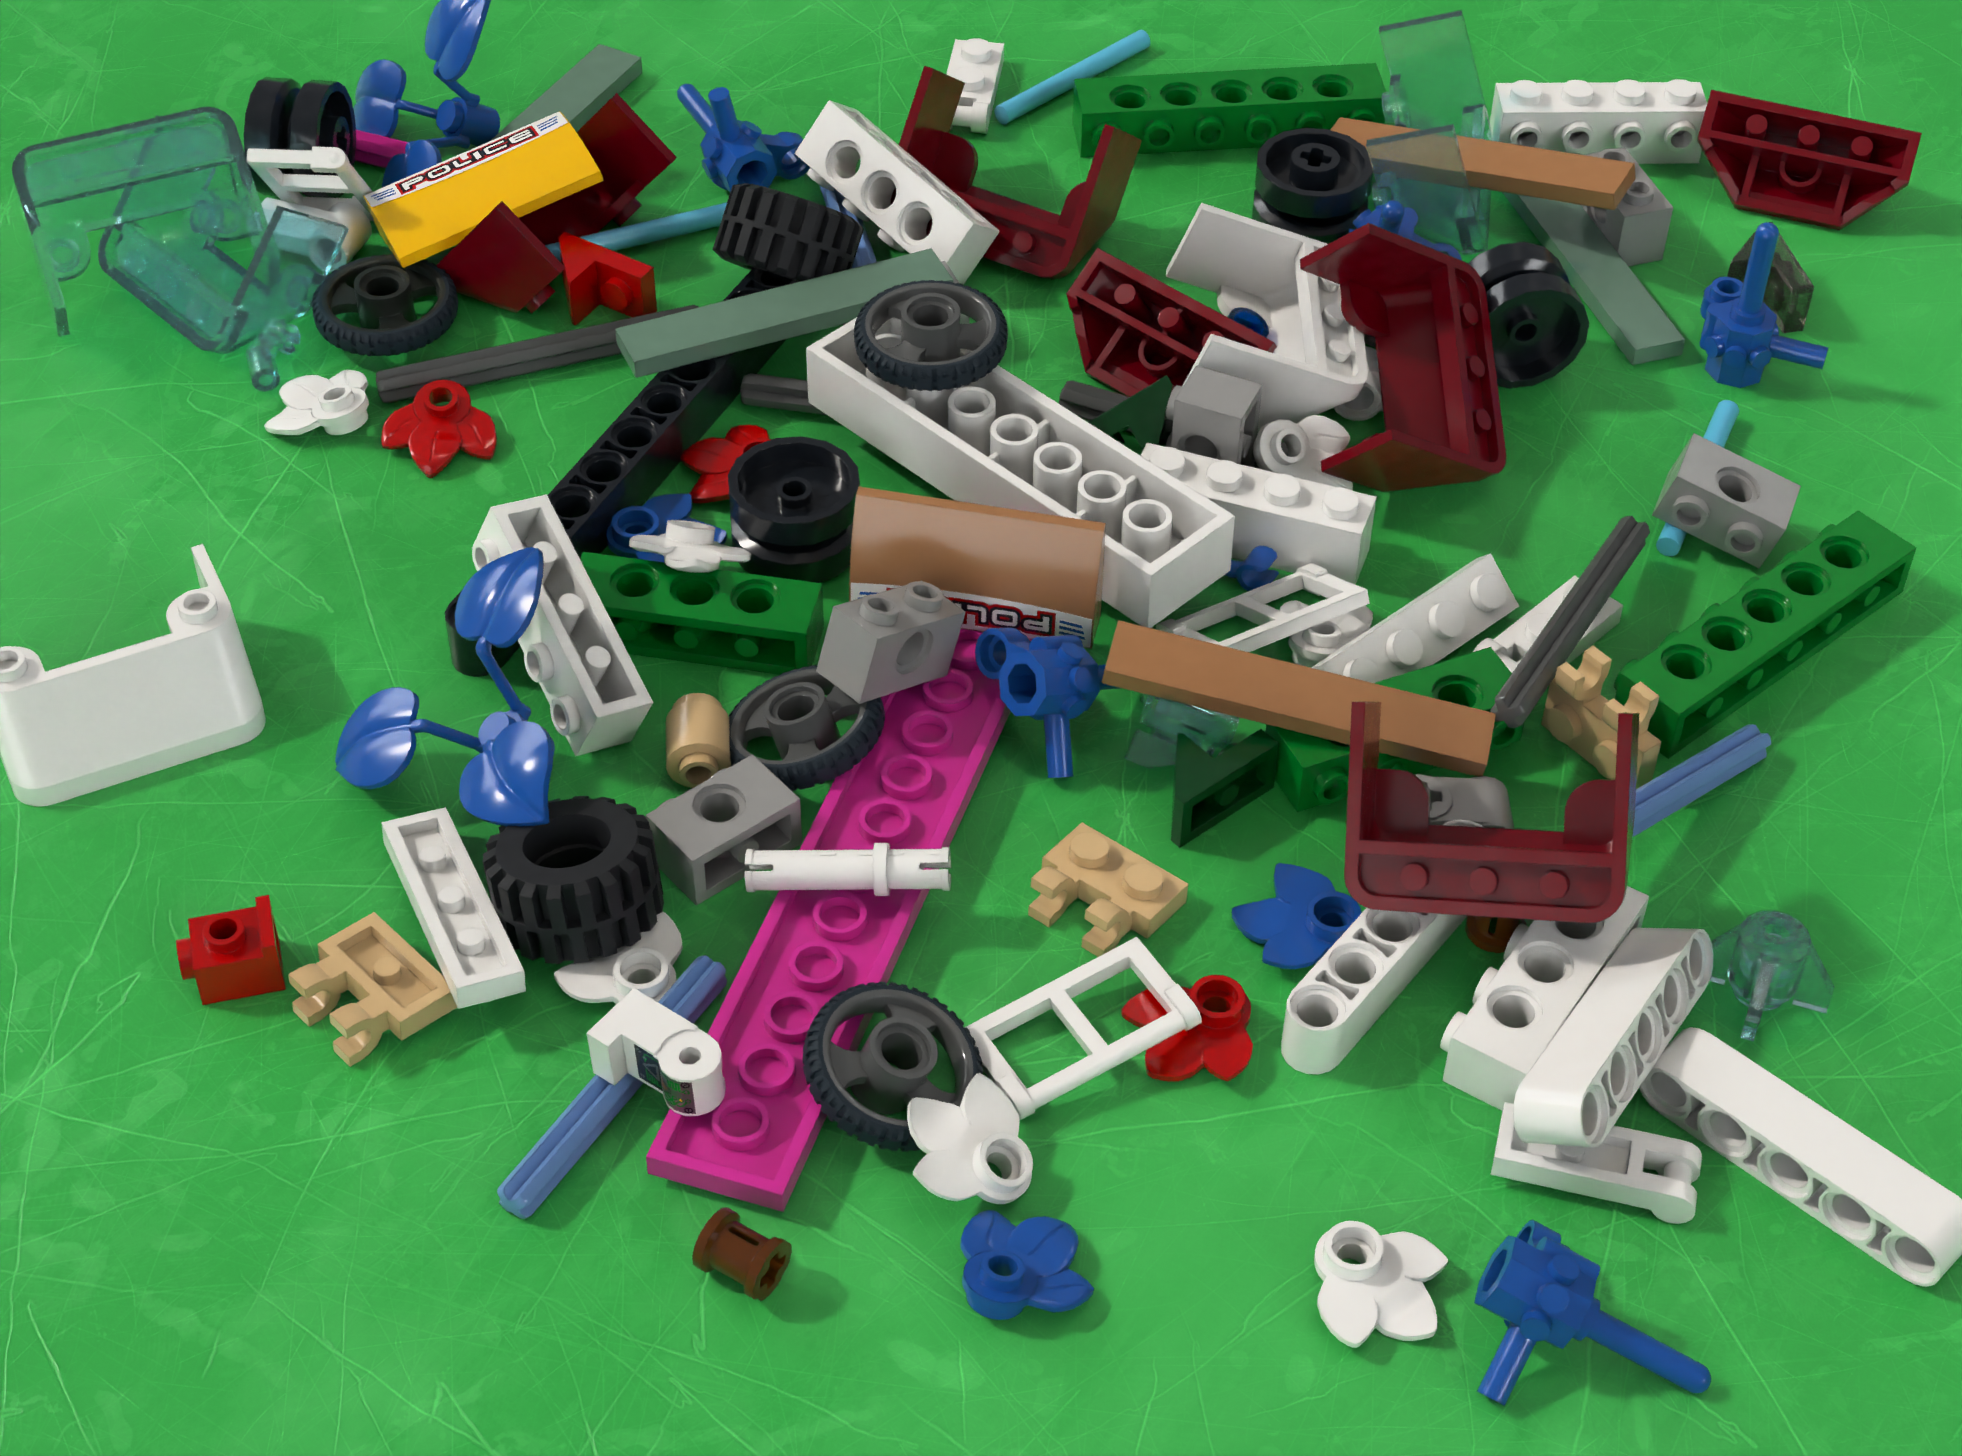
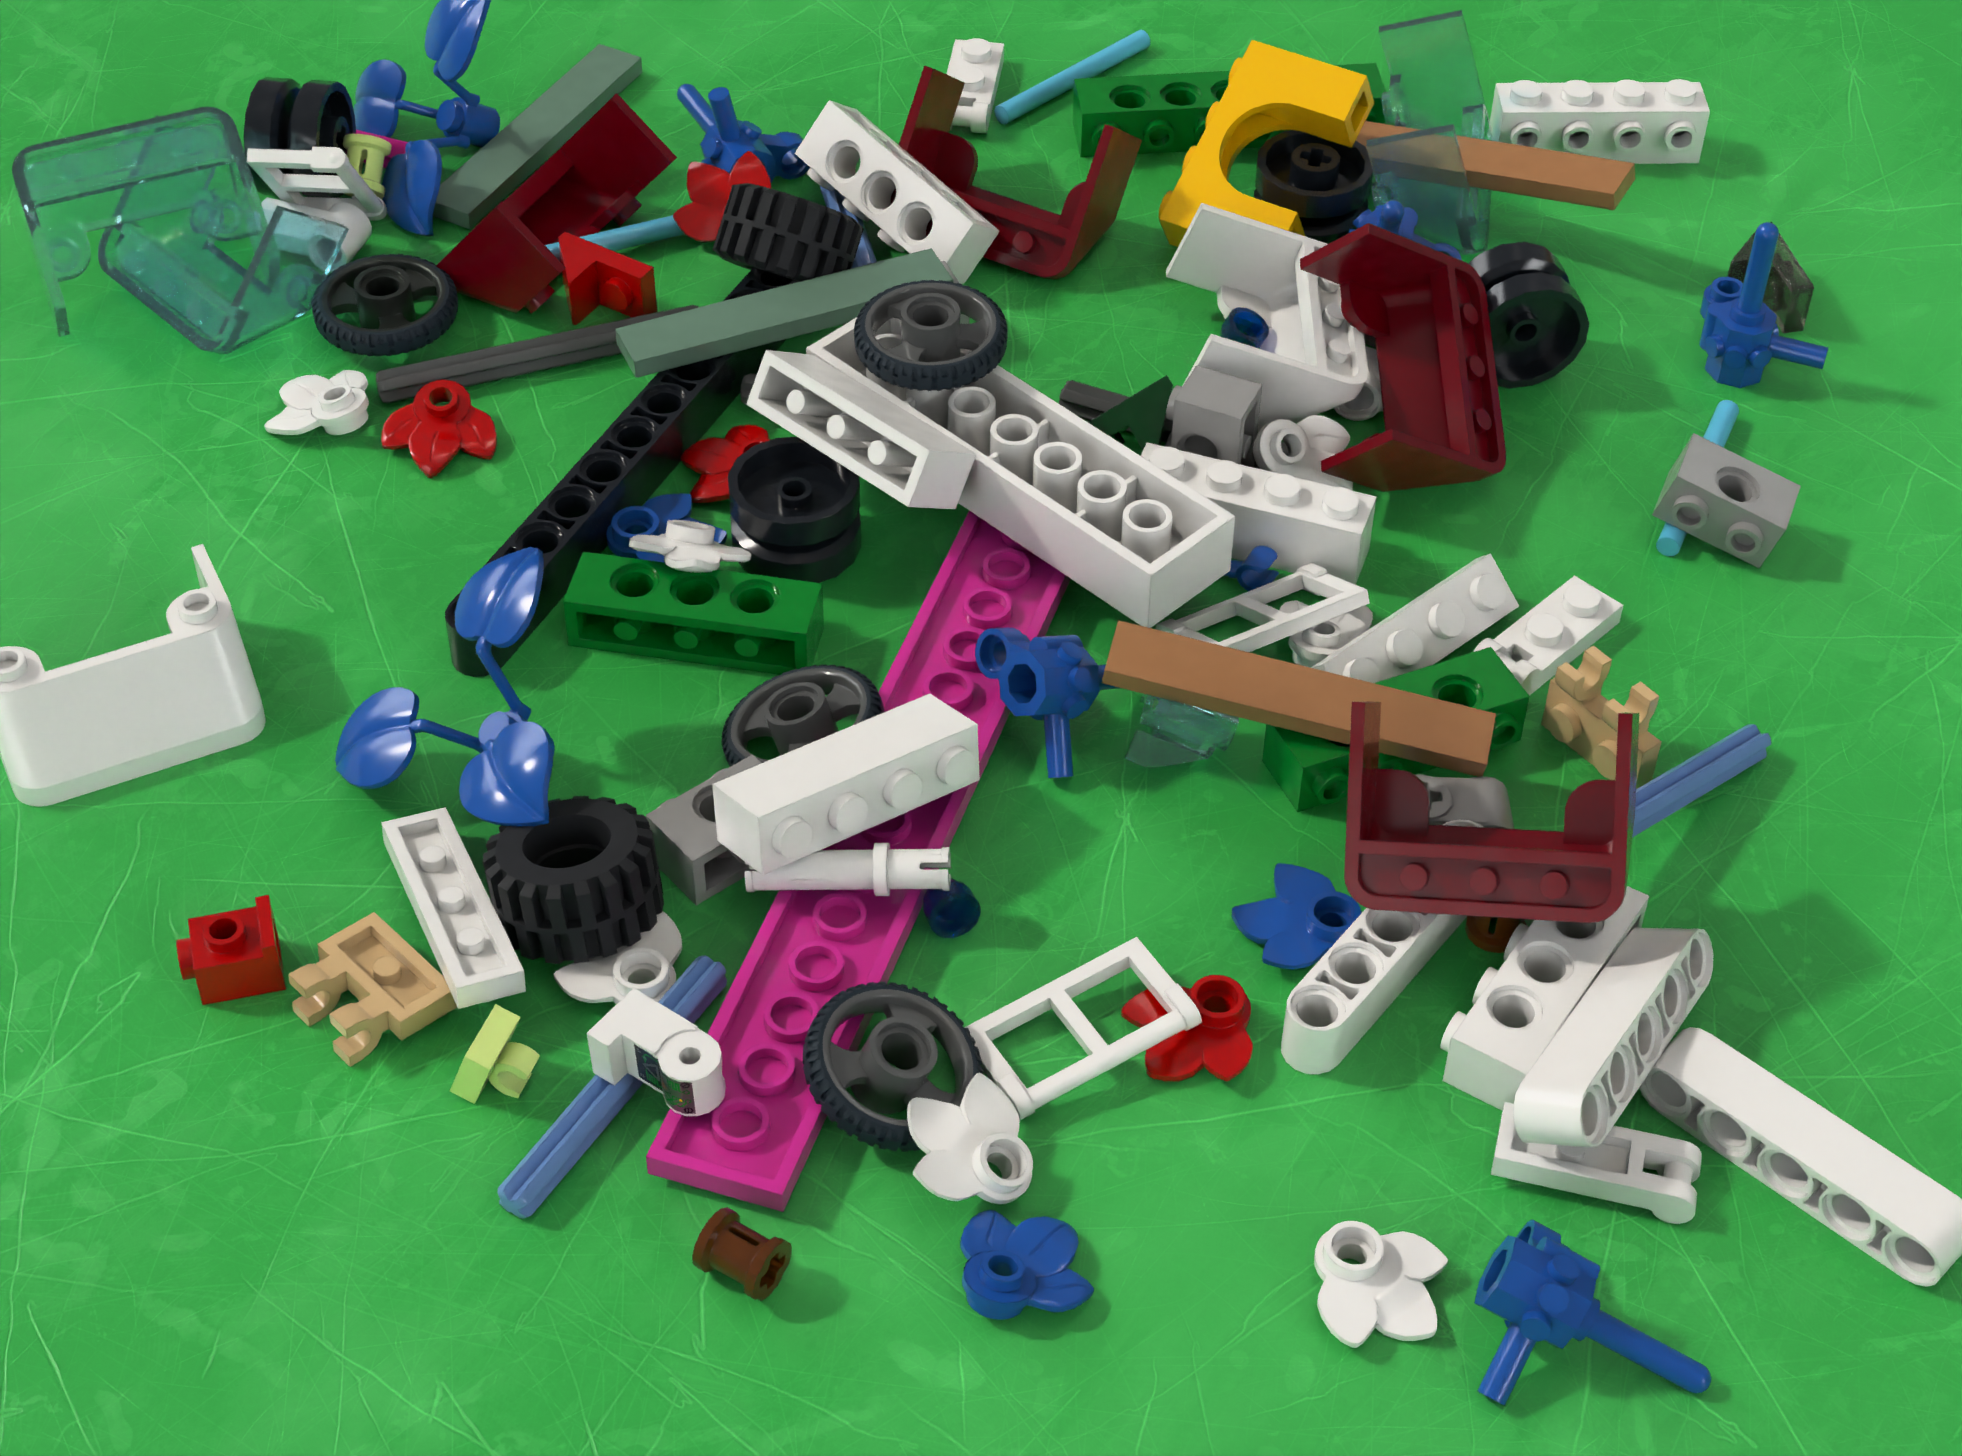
(261, 353): clear light blue arm -> none
(373, 150): none -> yellowish green bush
(452, 197): yellow slope -> none
(495, 1059): none -> yellowish green tile
(571, 639): white brick -> none
(696, 739): tan brick -> none
(709, 193): none -> red plate
(845, 783): none -> white brick
(861, 430): none -> white brick
(890, 641): light grey brick -> none
(951, 911): none -> hinge
(986, 559): medium nougat slope -> none
(1116, 883): tan plate -> none
(1140, 328): dark red wedge -> none
(1217, 787): dark green slope -> none
(1264, 94): none -> yellow arch
(1569, 622): dark grey axle -> none
(1601, 278): sand green tile -> none
(1640, 220): light grey brick -> none
(1768, 628): green brick -> none
(1768, 963): clear light blue brick -> none
(1803, 160): dark red wedge -> none

